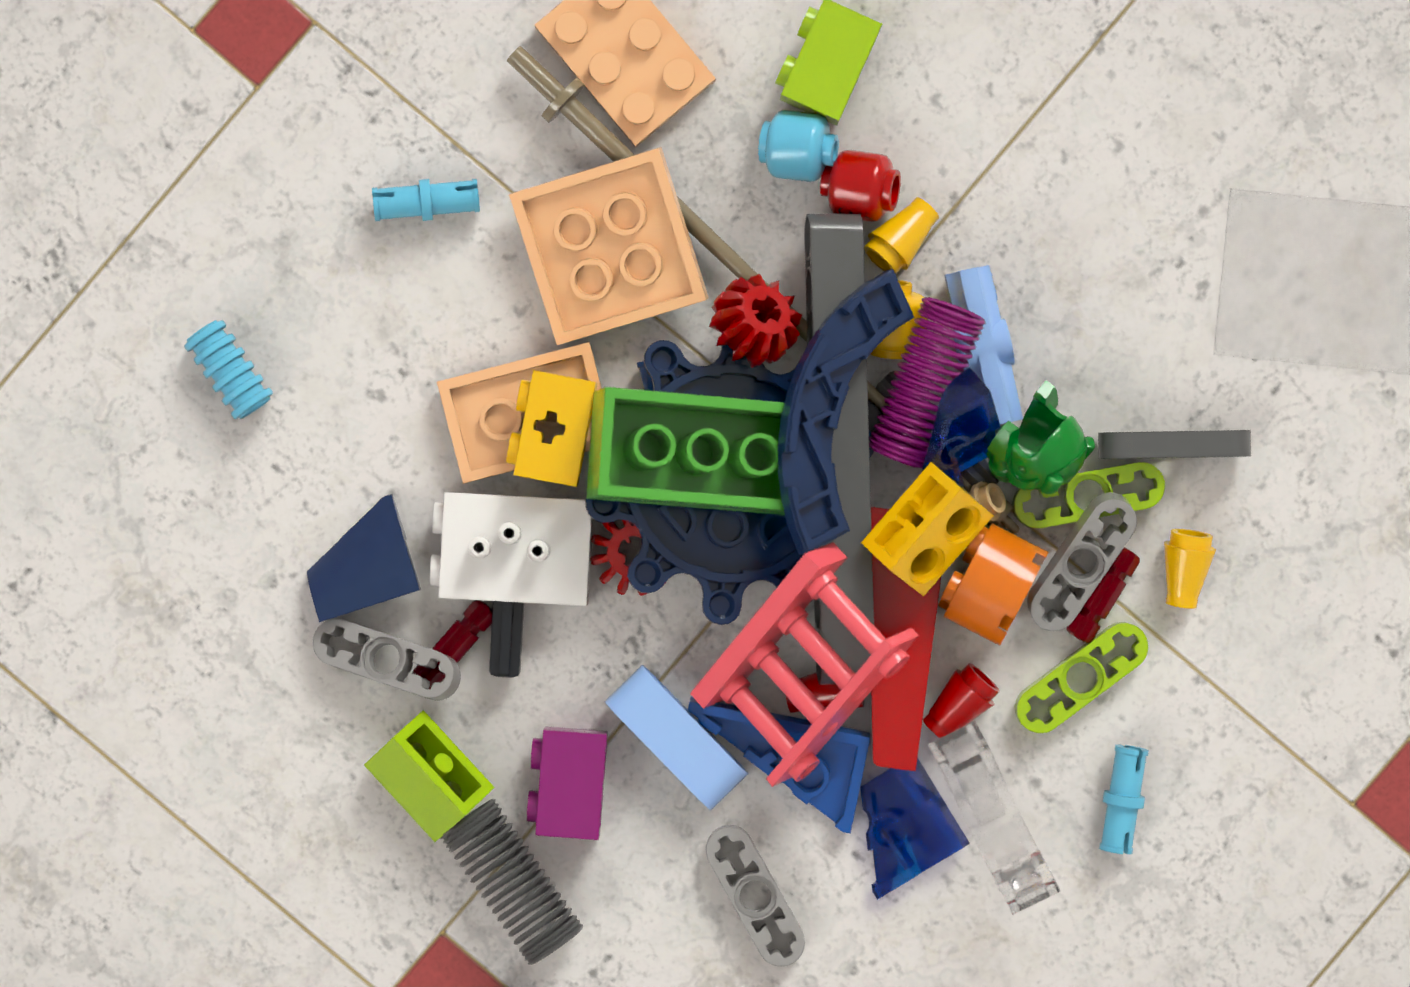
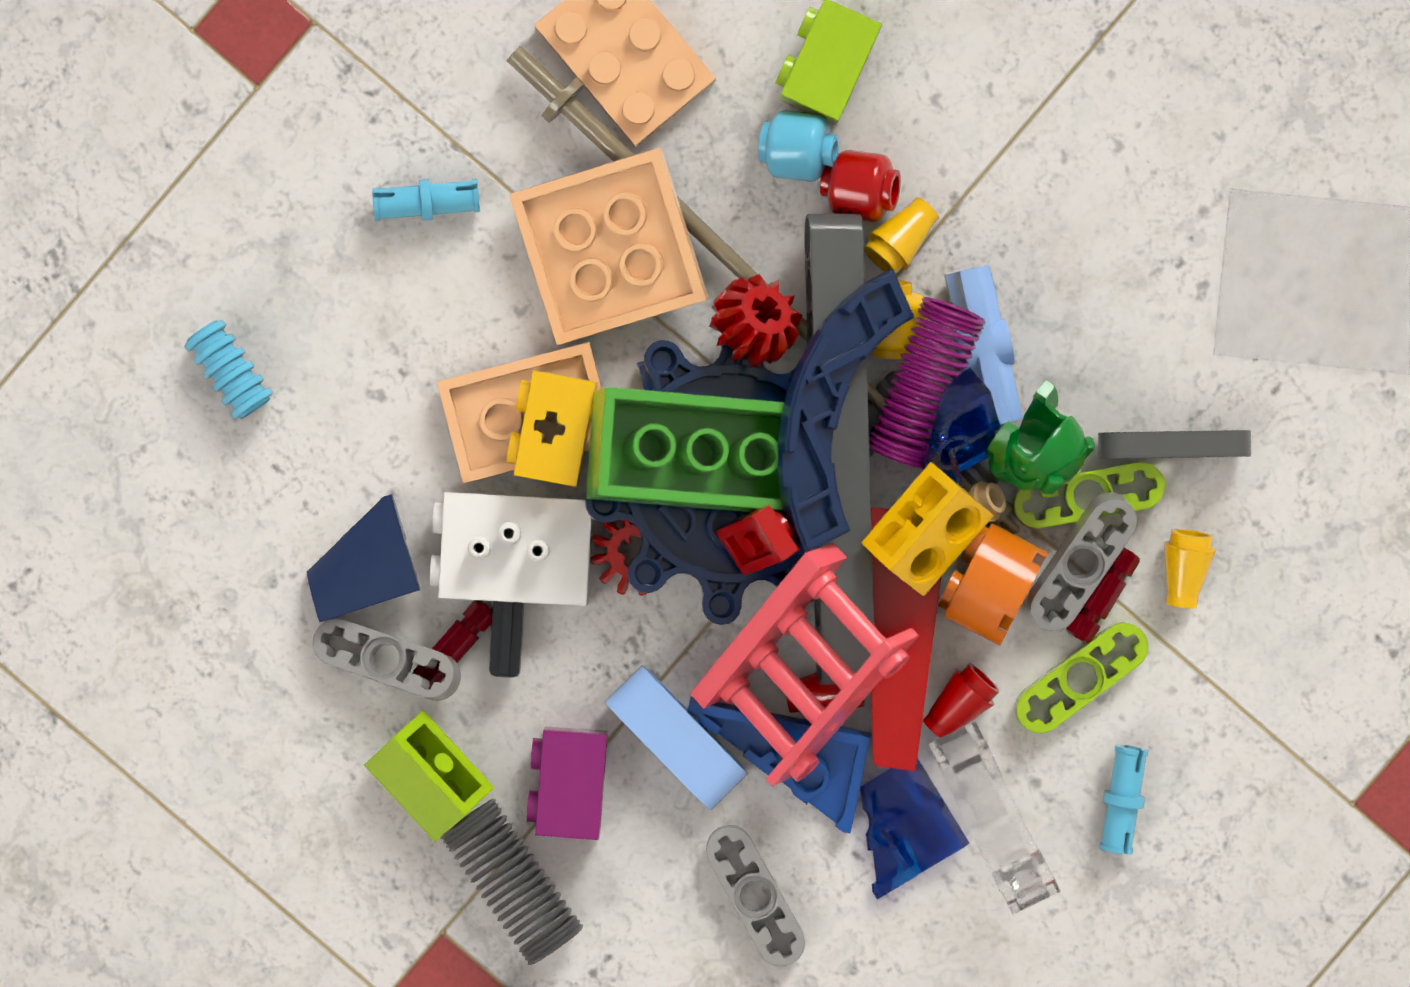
(758, 539): none -> red plate

